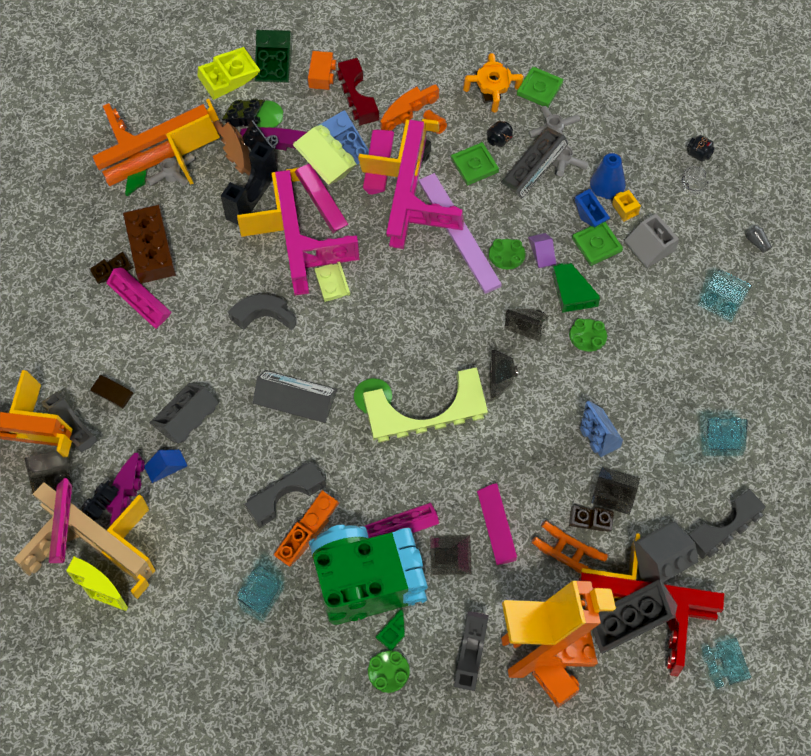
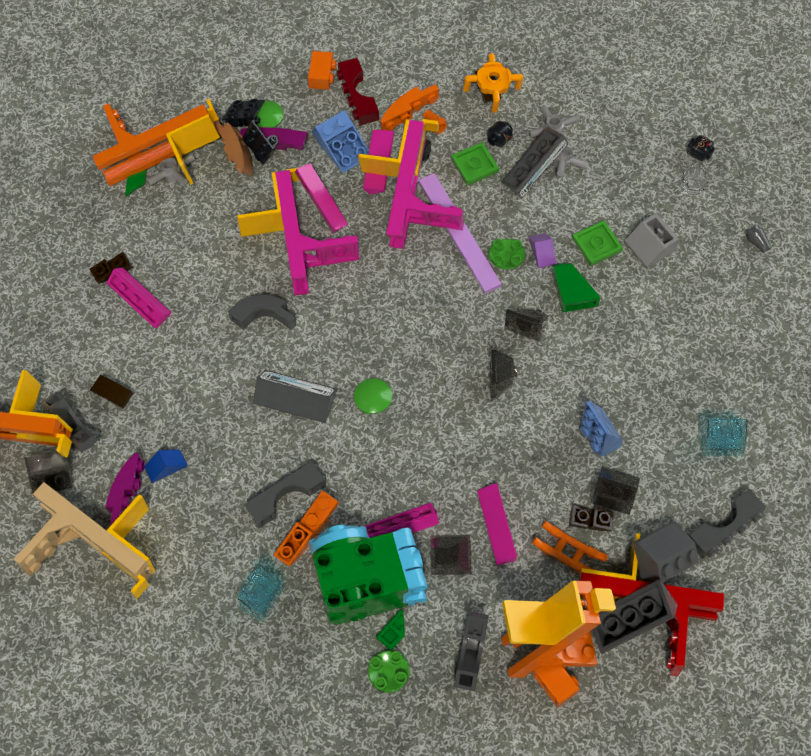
(60, 522): dark pink slope -> none
(95, 583): neon yellow slope -> none
(102, 490): black hinge -> none
(149, 244): reddish brown brick -> none
(184, 412): dark grey slope -> none
(227, 72): neon yellow slope -> none
(243, 200): black arch -> none
(273, 55): dark green slope -> none
(325, 154): yellowish green slope -> none
(332, 281): yellowish green plate -> none
(387, 422): yellowish green arch -> none
(540, 87): bright green plate -> none
(588, 335): bright green dish -> none
(590, 209): blue slope -> none
(608, 177): blue cone -> none
(626, 205): yellow brick -> none
(724, 295): clear light blue slope -> none
(732, 660): clear light blue plate -> none

